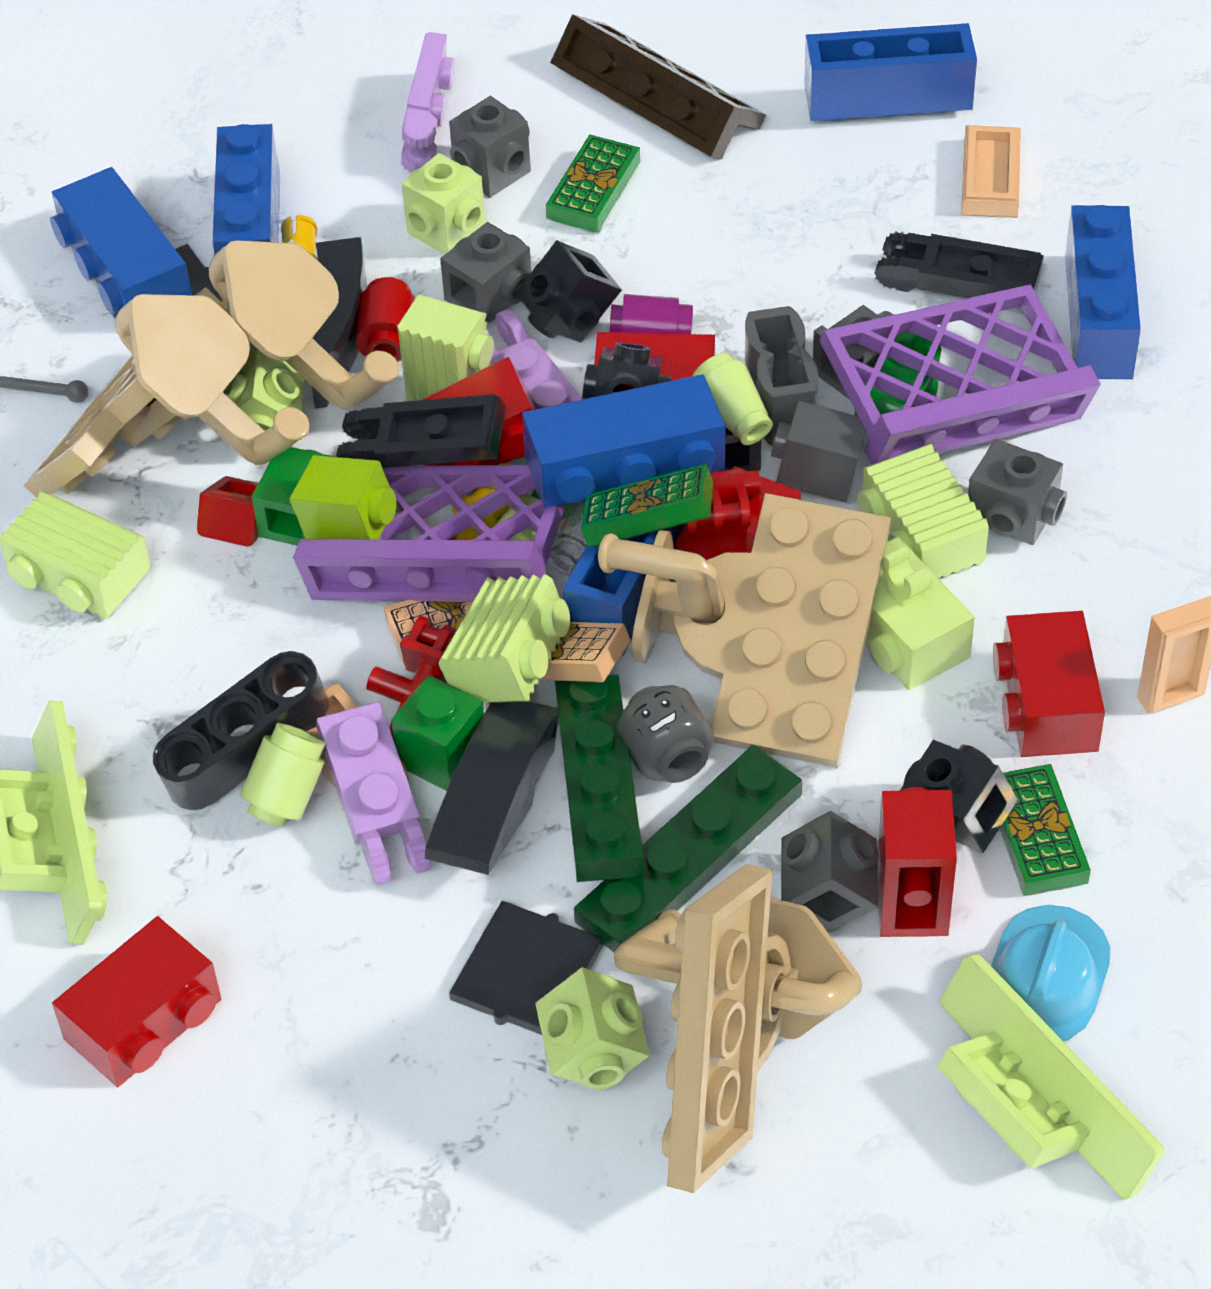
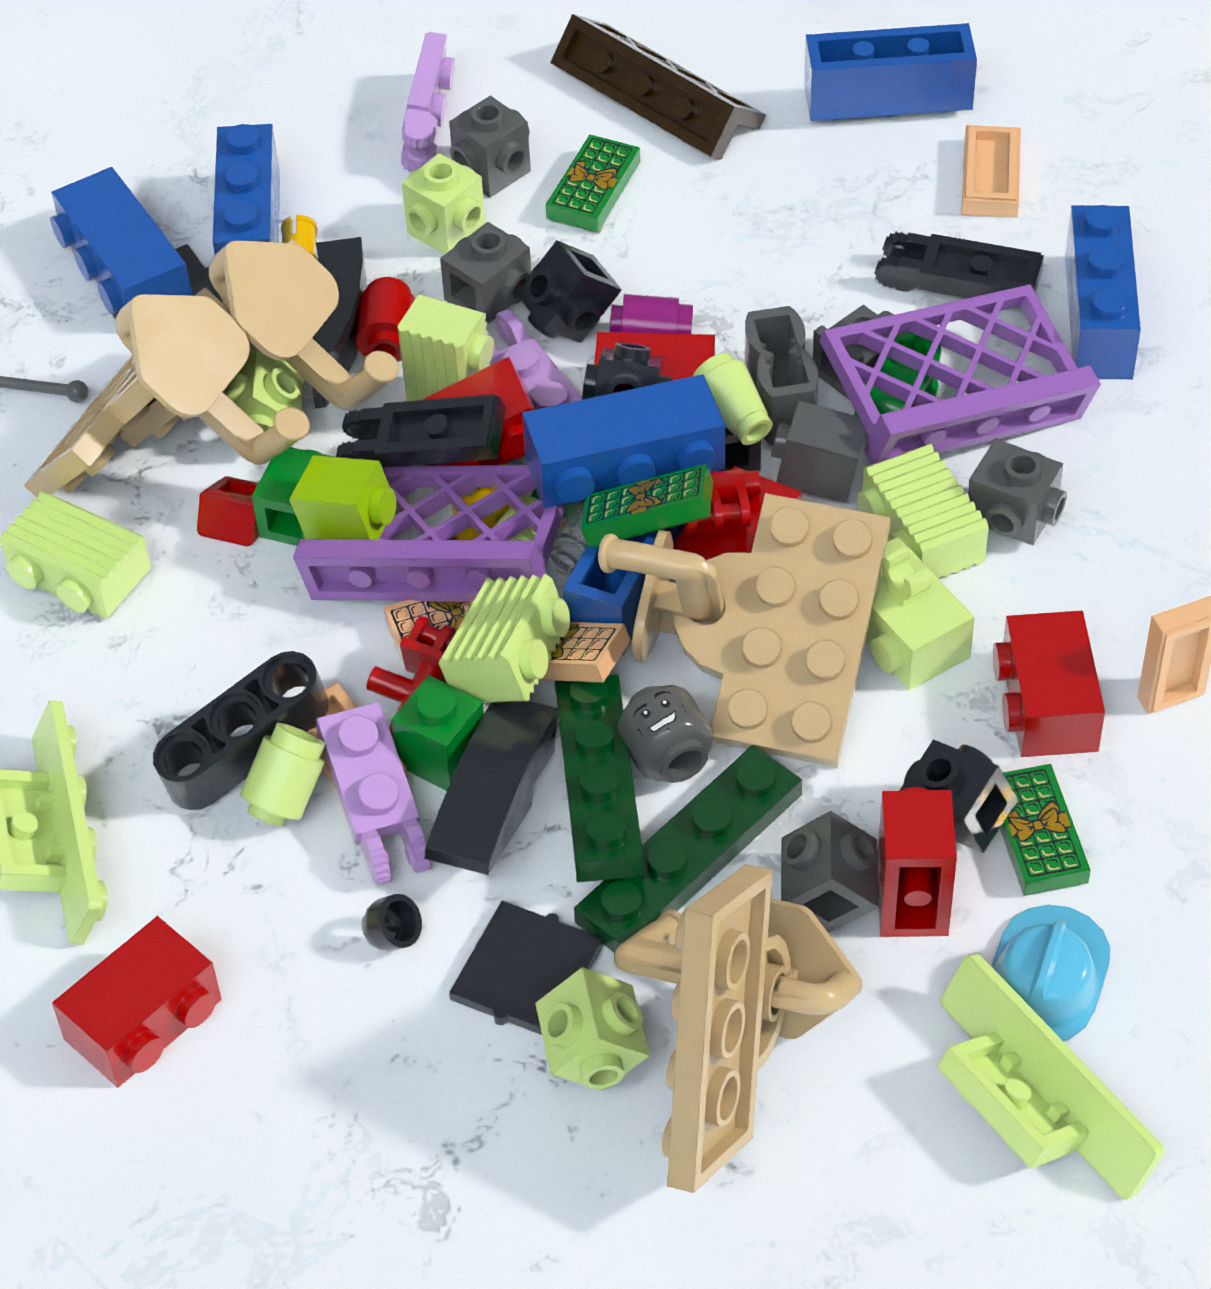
(393, 914): none -> black hinge

